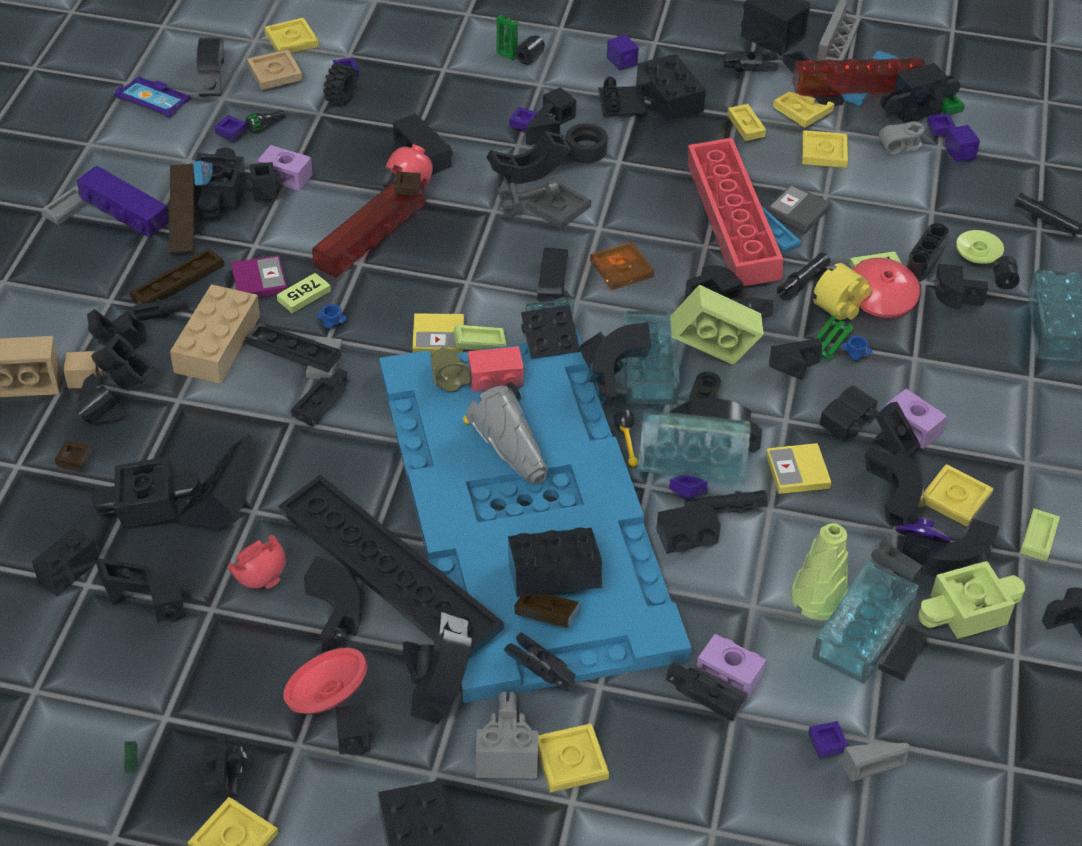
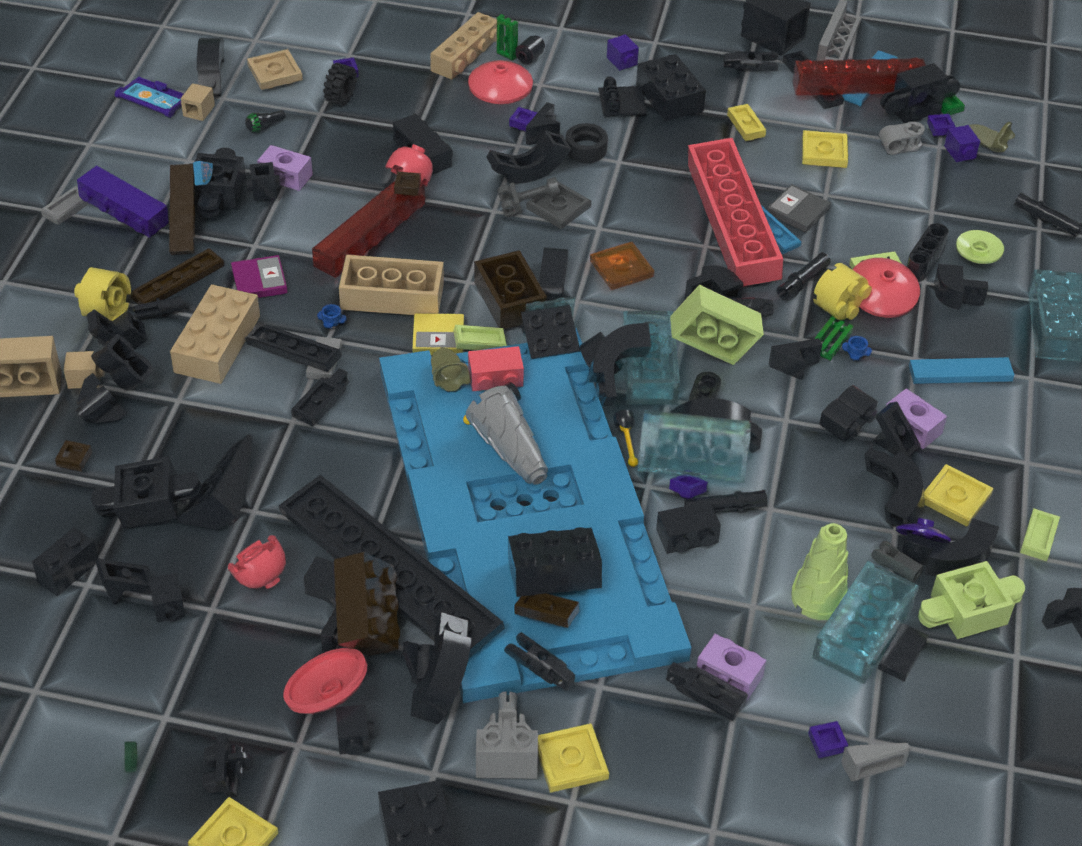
(103, 292): none -> light yellow brick
(197, 102): none -> tan brick
(230, 128): dark purple plate -> none
(291, 35): light yellow tile -> none
(303, 293): yellowish green tile -> none
(366, 604): none -> dark brown brick
(391, 285): none -> tan brick
(464, 46): none -> tan brick
(500, 82): none -> coral dish
(507, 287): none -> dark brown brick
(564, 104): black brick -> none
(798, 468): light yellow tile -> none
(802, 108): light yellow wing -> none
(961, 370): none -> dark azure tile
(992, 139): none -> olive piece
(1006, 272): black wheel -> none

